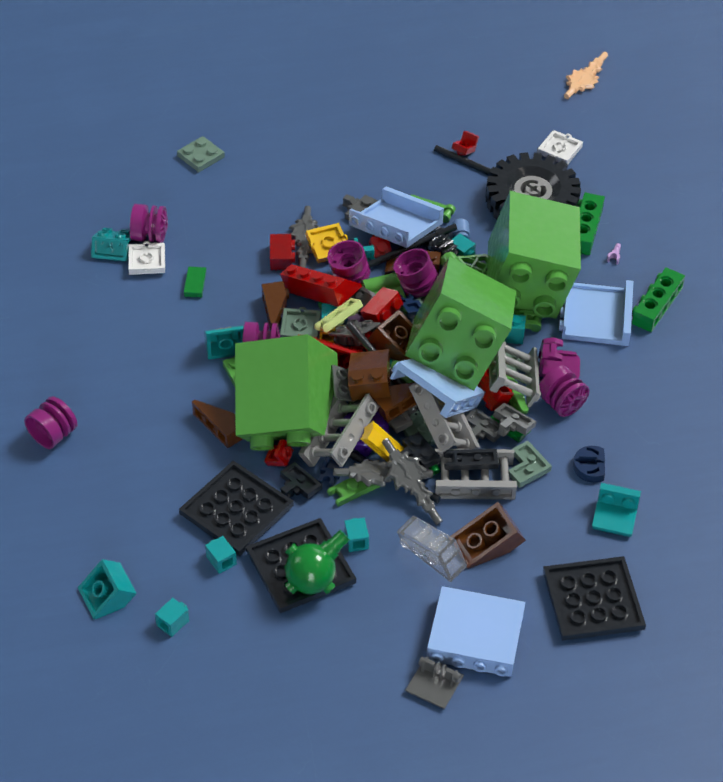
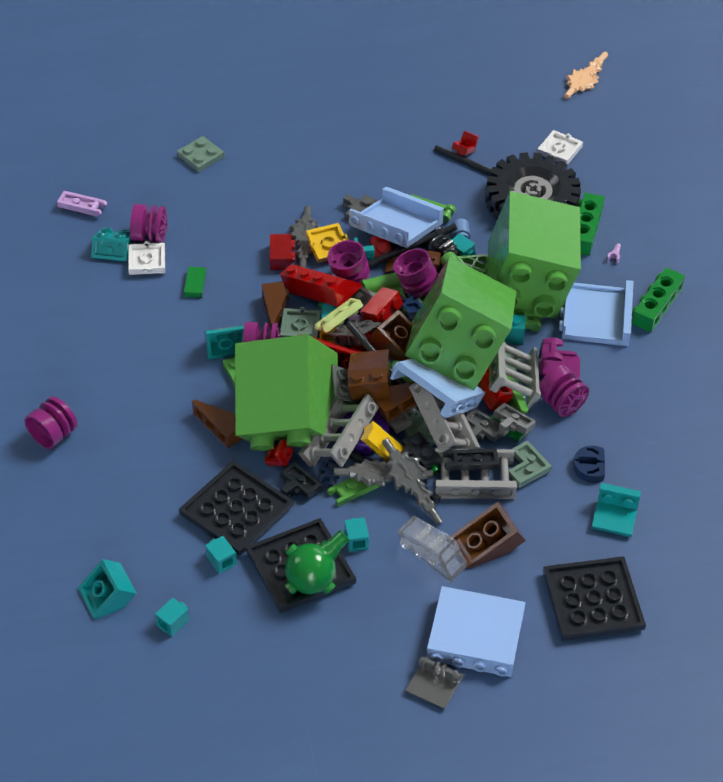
(81, 203): none -> lavender hinge

